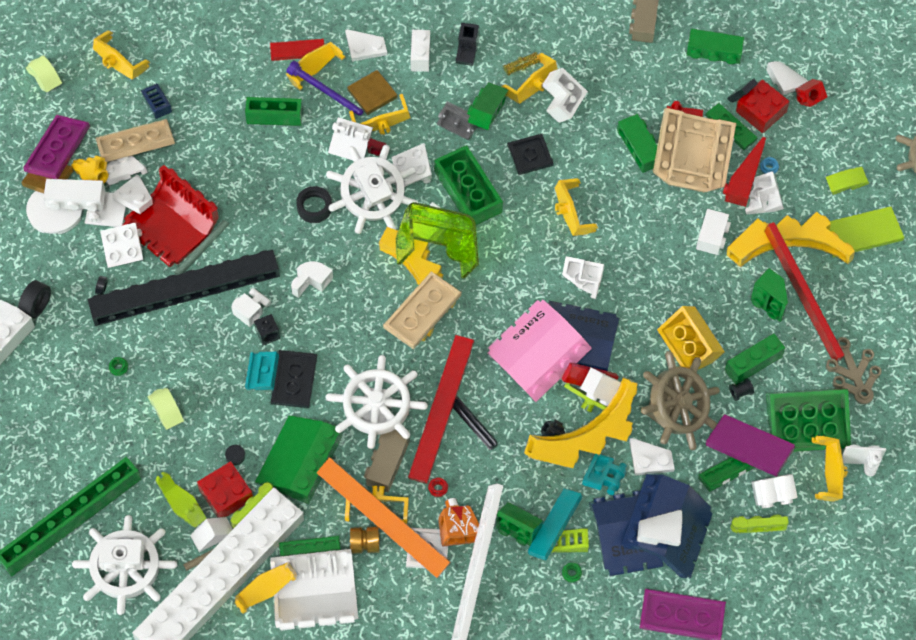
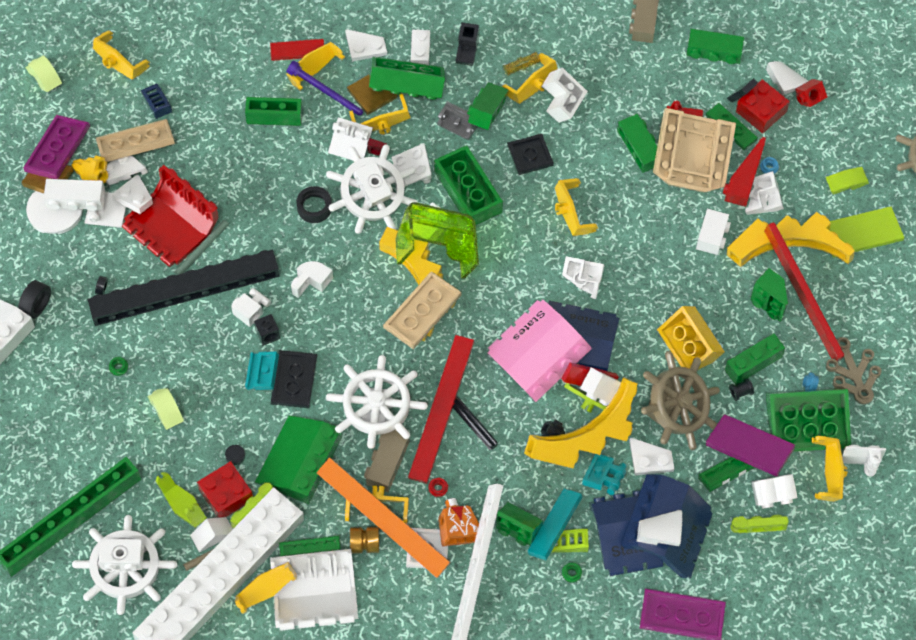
(122, 245): white hinge -> none
(406, 78): none -> green brick
(810, 381): none -> dark azure plate

